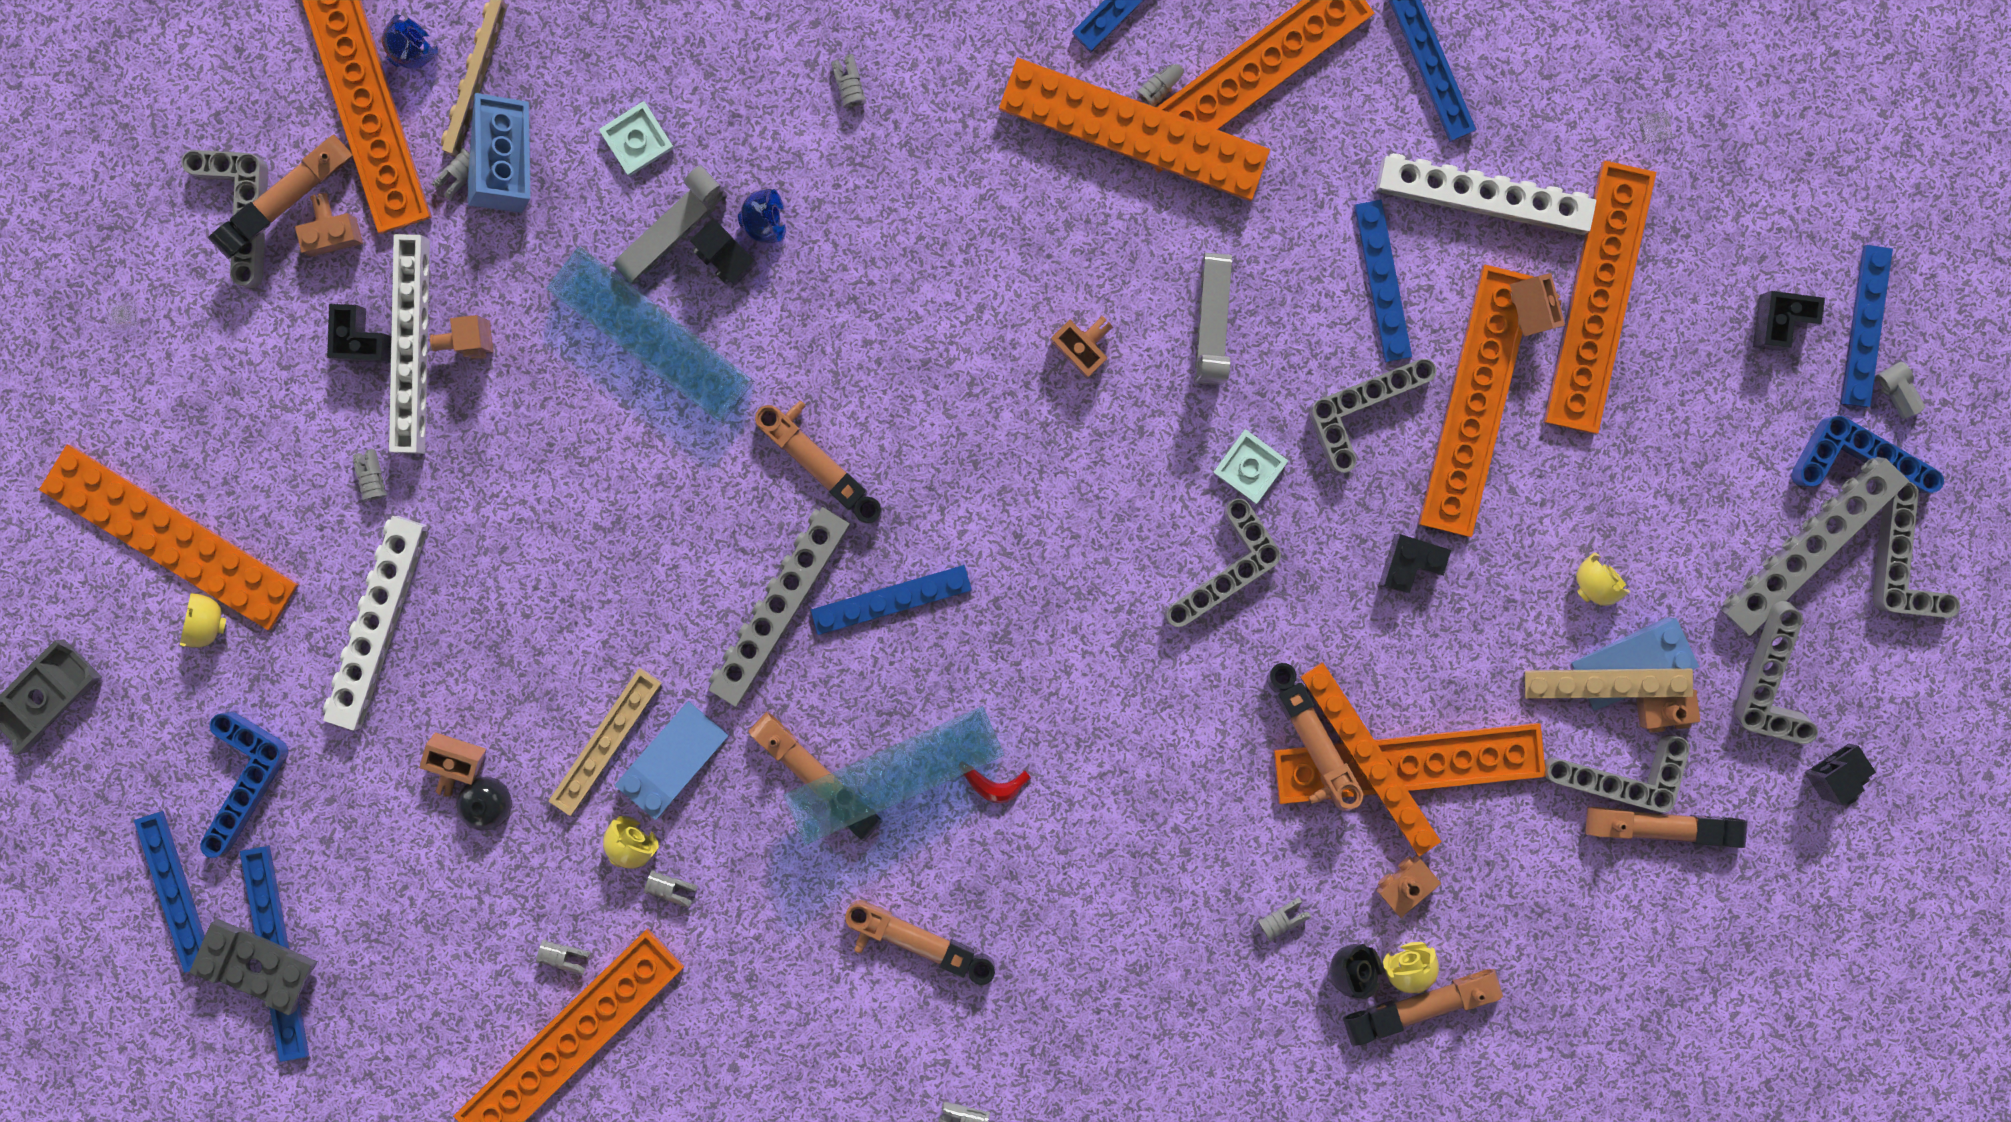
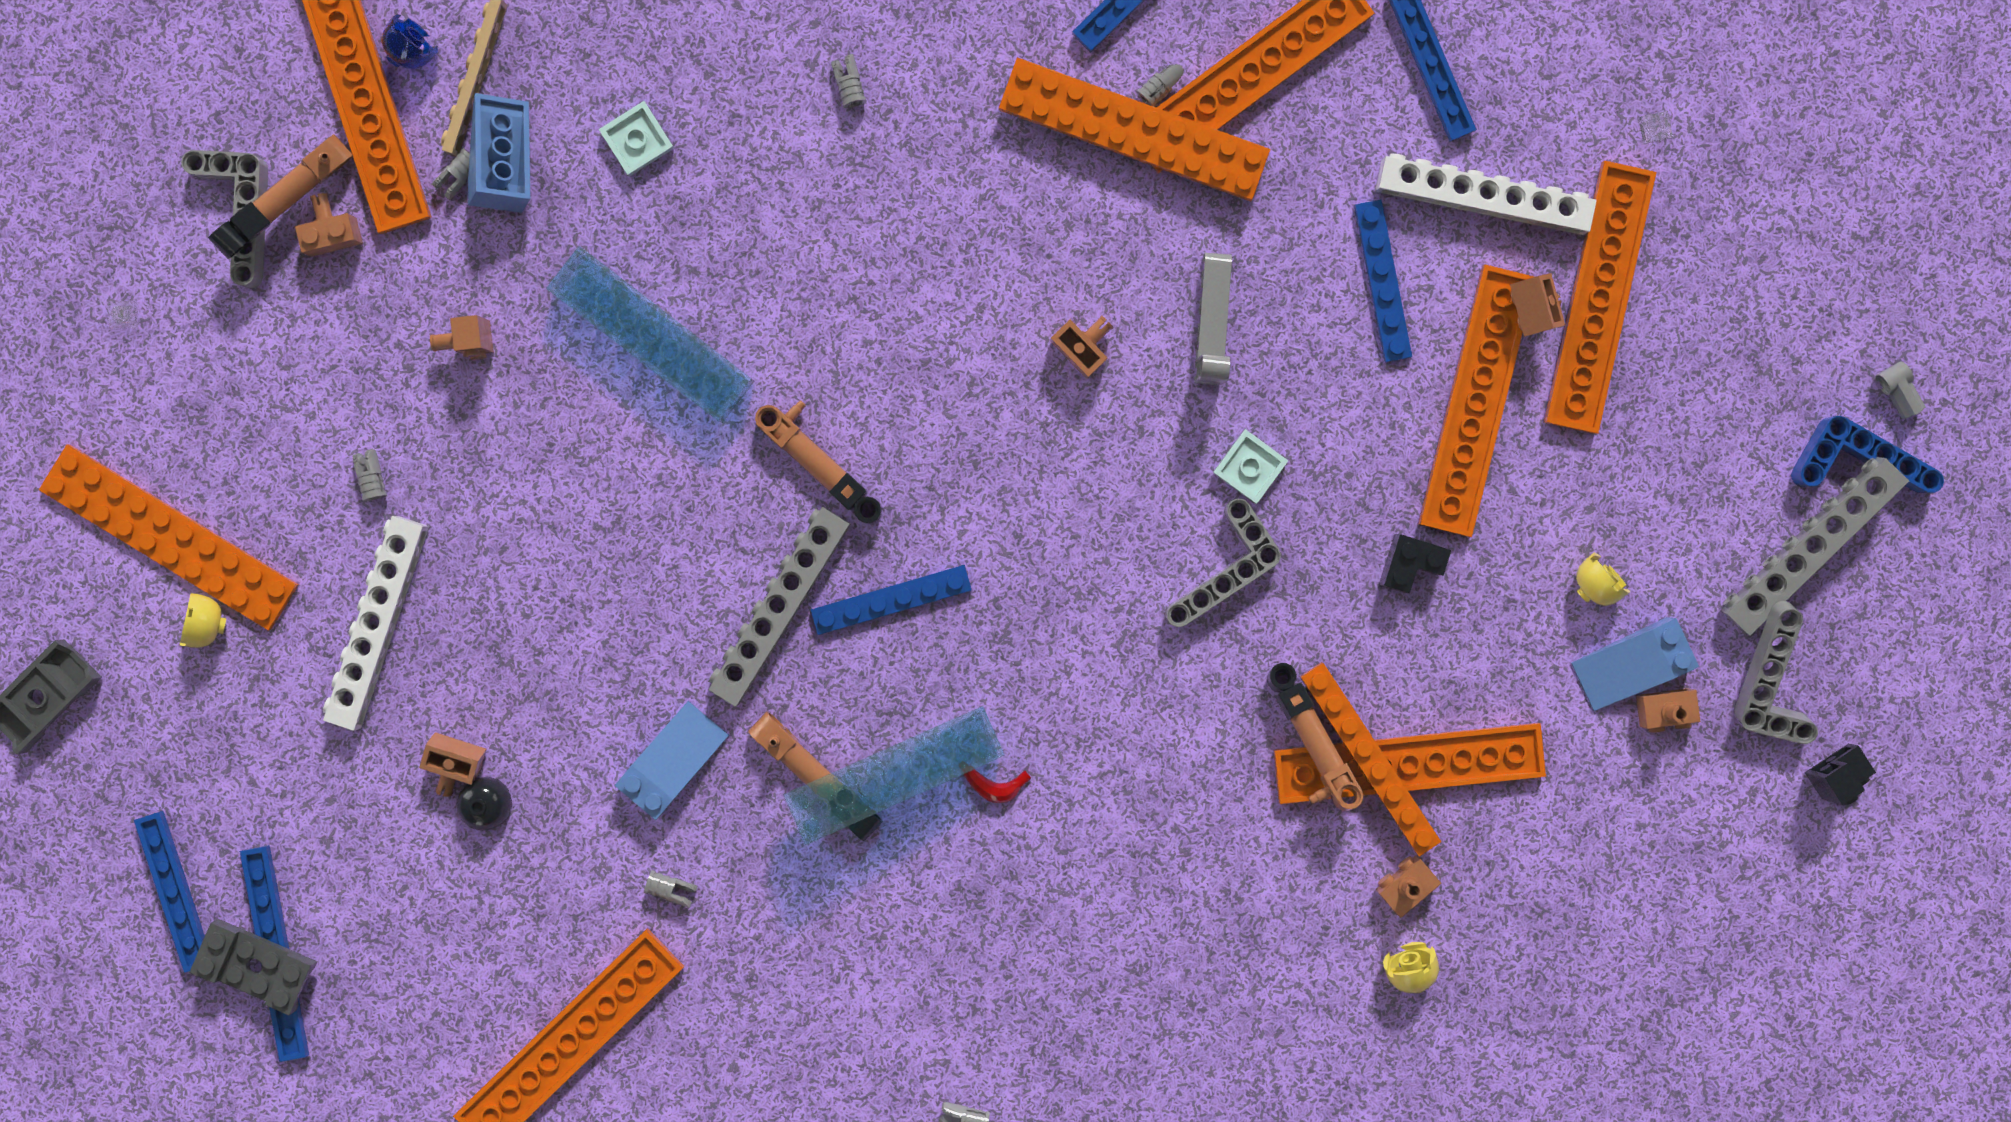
(247, 781): blue beam -> none
(348, 337): black brick -> none
(409, 344): white brick -> none
(556, 956): light grey hinge -> none
(605, 742): tan plate -> none
(628, 845): light yellow cylinder -> none
(672, 225): light grey beam -> none
(719, 247): black brick -> none
(760, 213): clear blue cylinder -> none
(949, 954): nougat piece -> none
(1278, 921): light grey hinge -> none
(1356, 971): black cylinder -> none
(1361, 400): light grey beam -> none
(1391, 1017): nougat piece -> none
(1609, 683): tan plate -> none
(1622, 785): light grey beam -> none
(1692, 828): nougat piece -> none
(1780, 313): black brick -> none
(1866, 326): blue plate -> none
(1901, 562): light grey beam -> none

